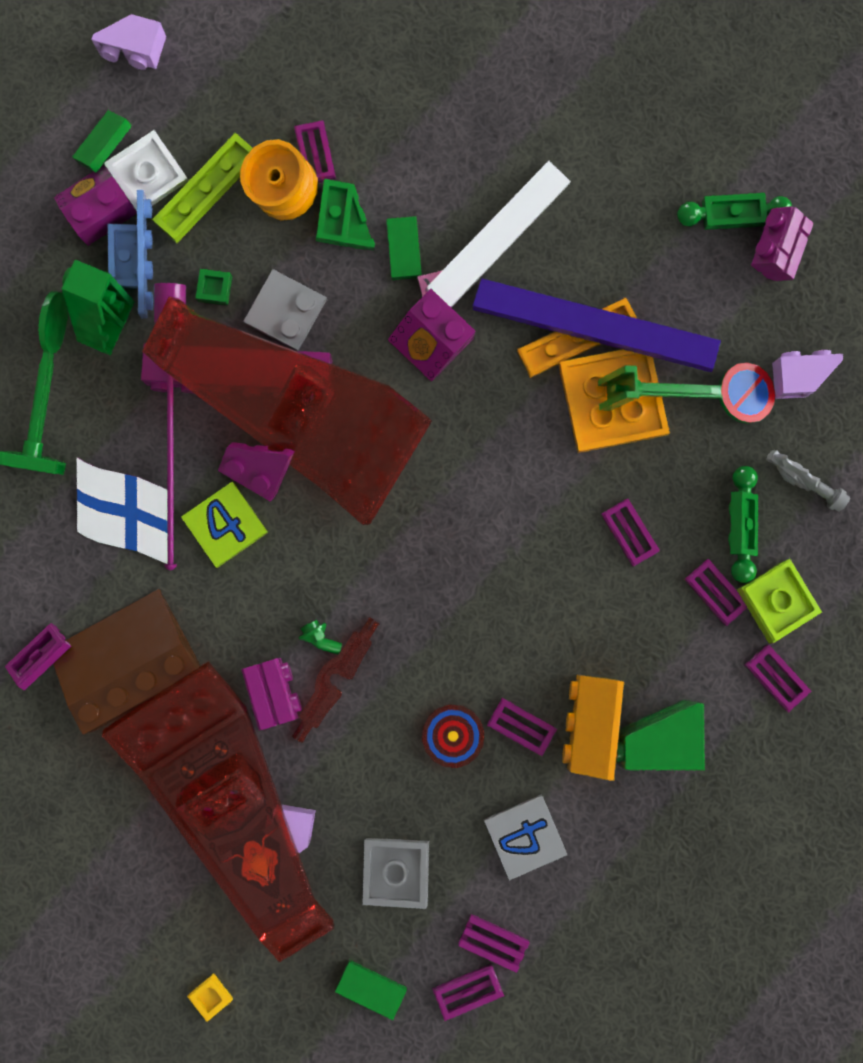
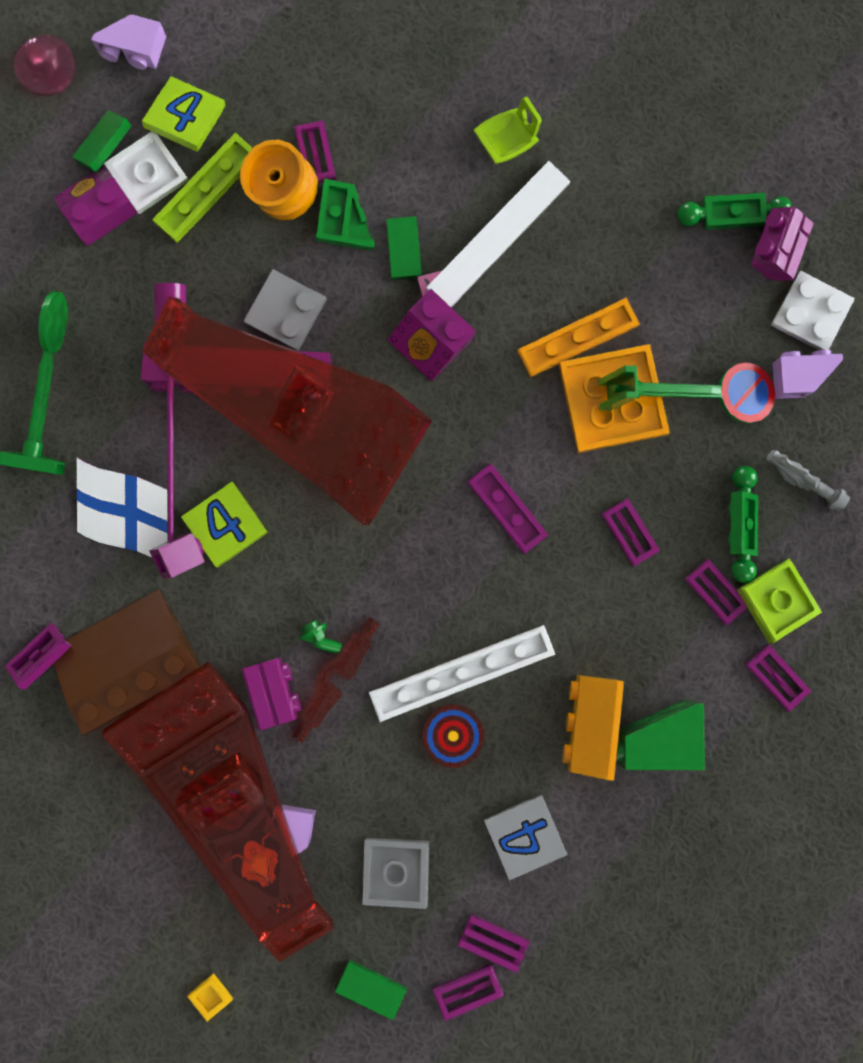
(45, 65): none -> clear pink plate
(95, 306): green wedge -> none
(129, 254): medium blue bracket -> none
(177, 555): none -> brick
(183, 114): none -> lime tile
(213, 287): green plate -> none
(256, 467): magenta wing -> none
(461, 673): none -> white tile
(499, 714): magenta tile -> none
(507, 508): none -> magenta tile
(509, 132): none -> lime piece
(597, 325): dark purple tile -> none
(812, 311): none -> white plate

